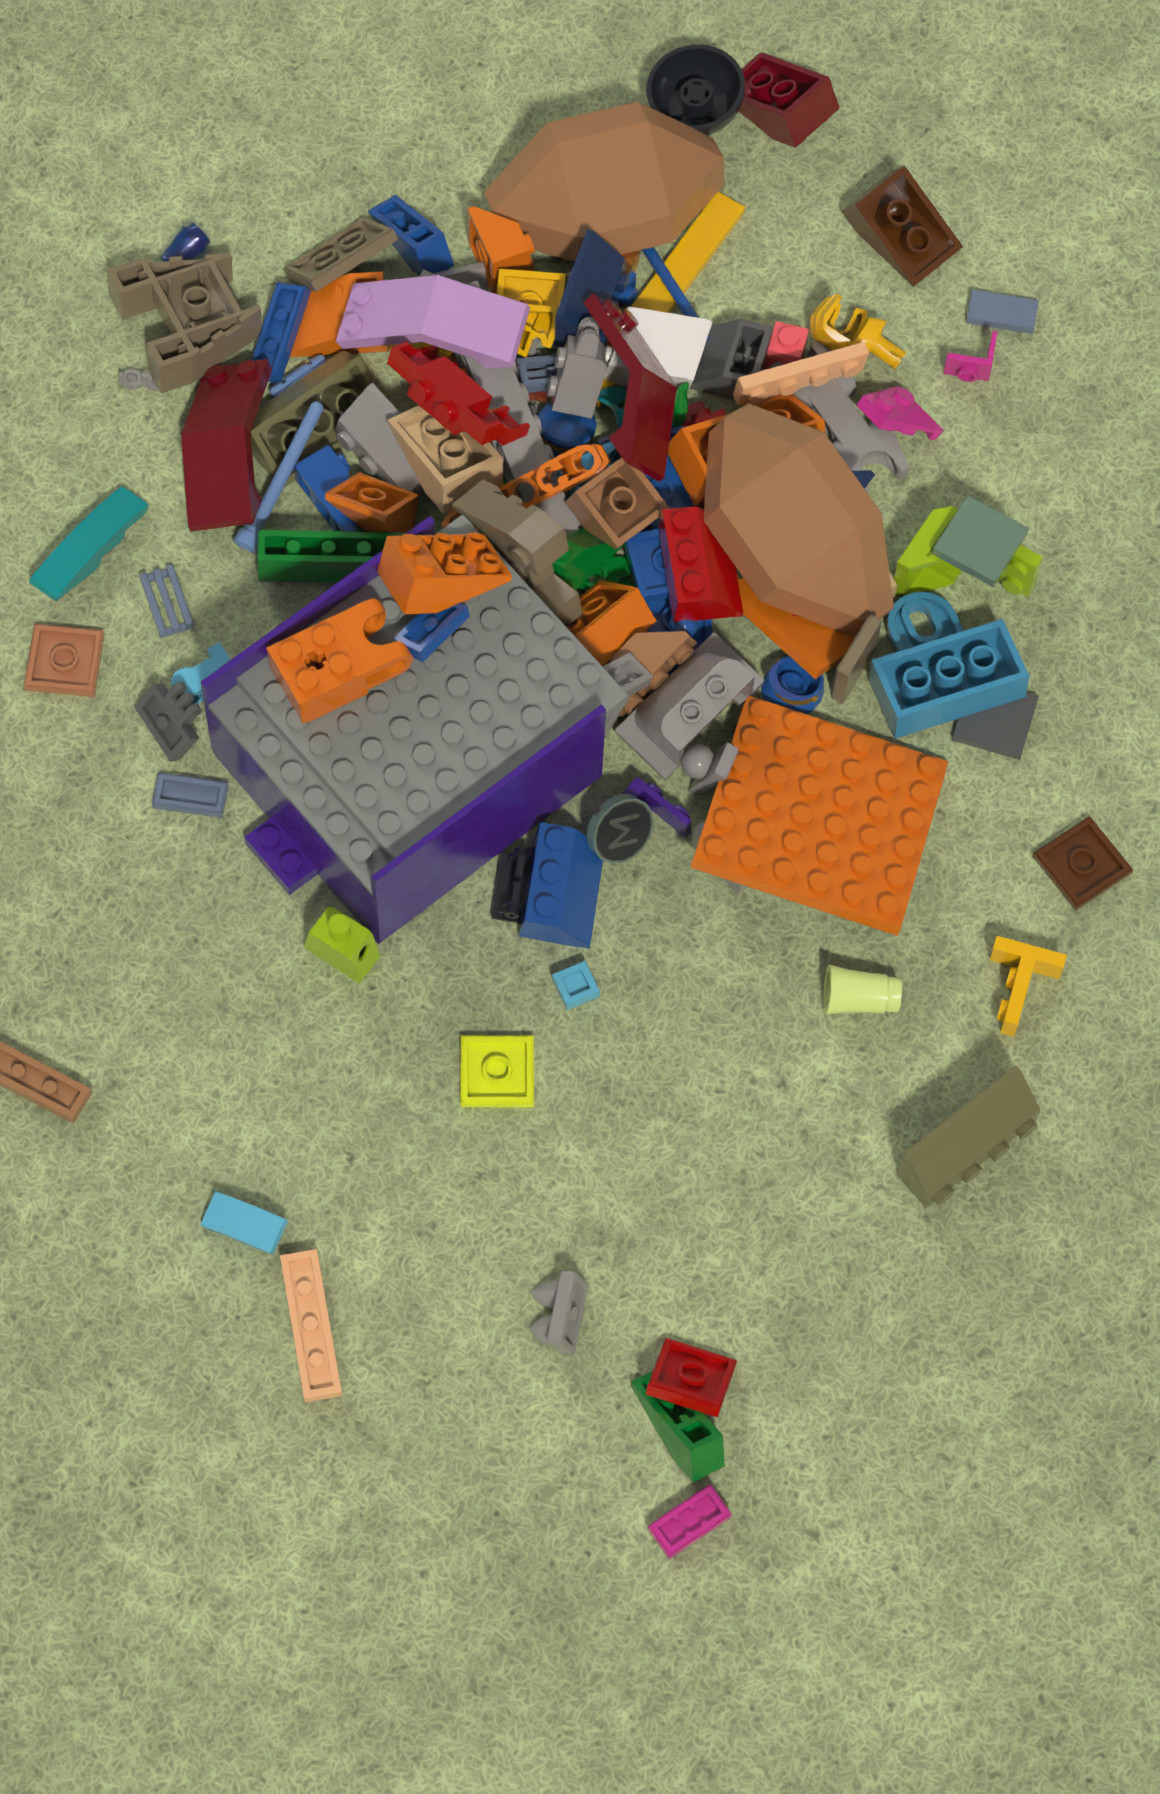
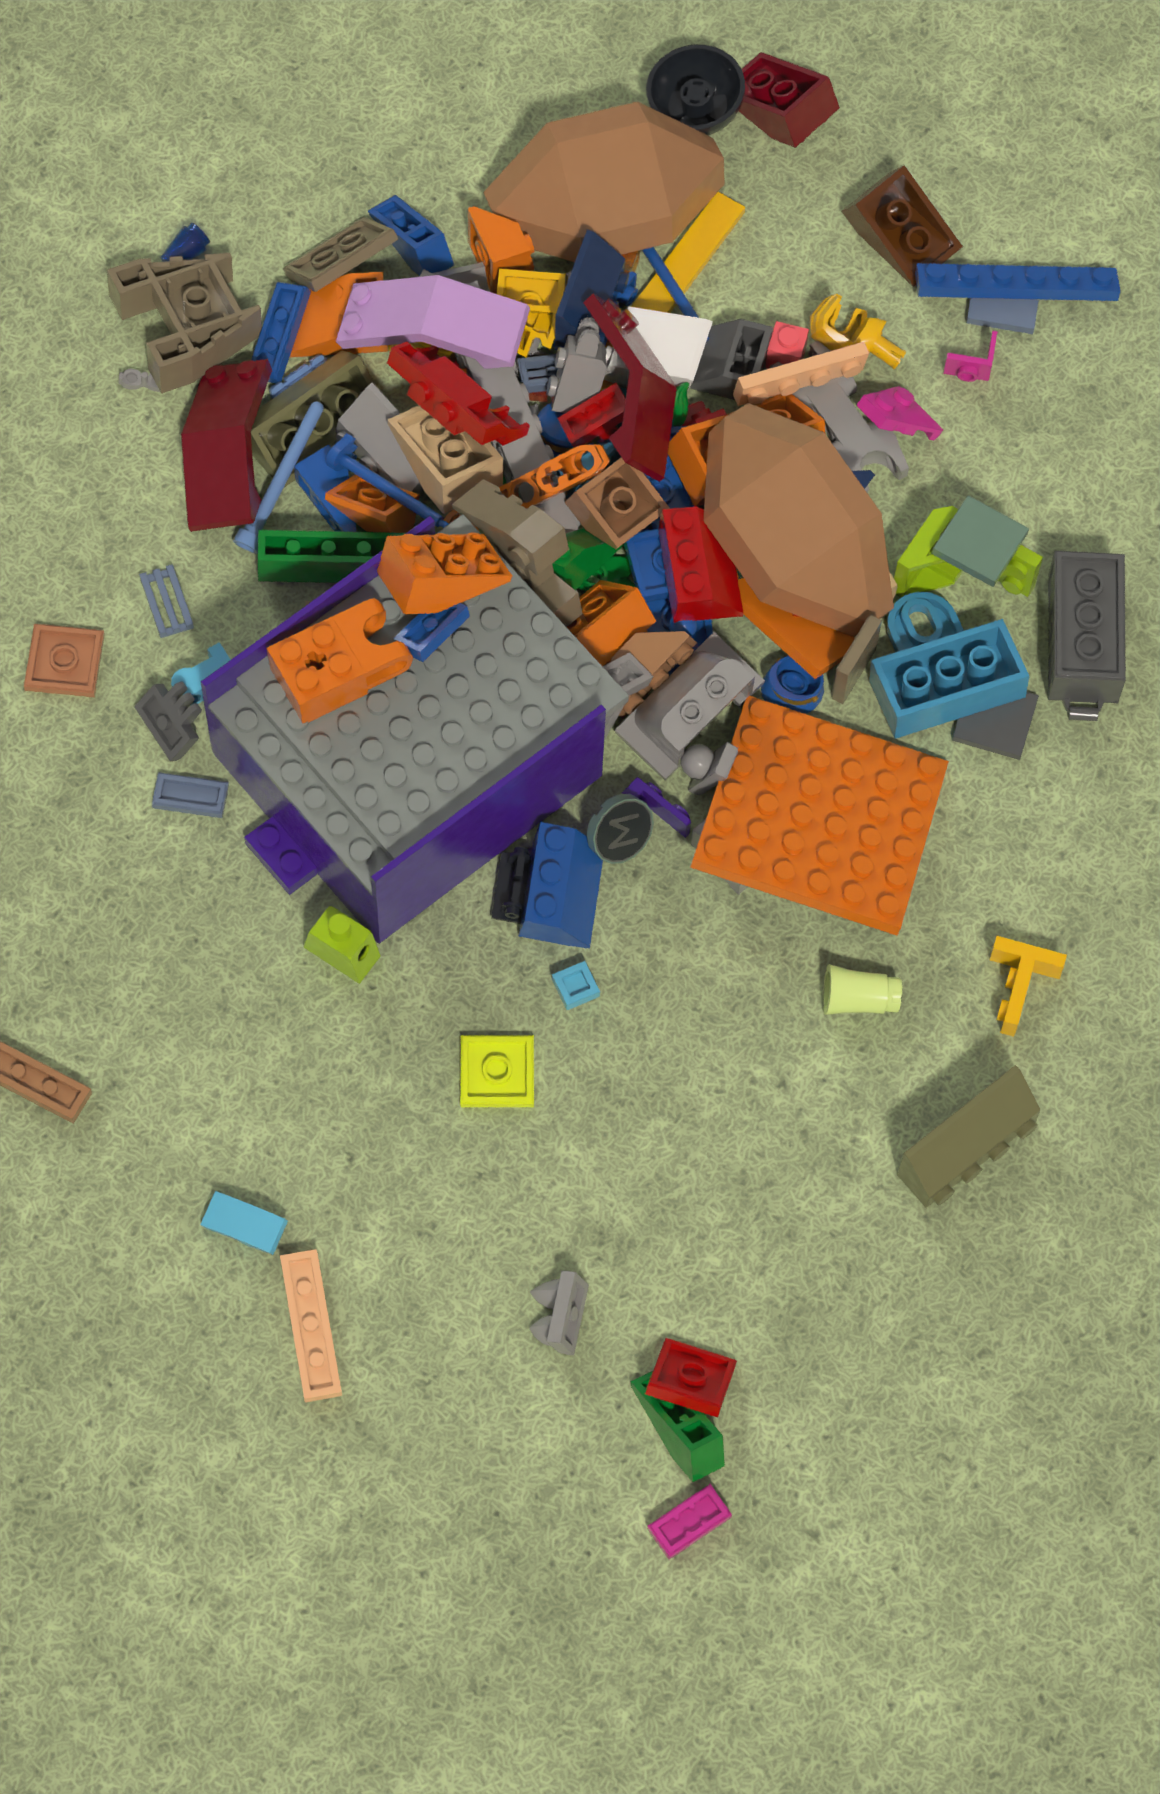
(87, 544): teal slope -> none
(342, 457): none -> blue piece
(595, 416): none -> red tile
(1017, 282): none -> blue plate
(1082, 863): reddish brown tile -> none
(1086, 630): none -> dark grey container

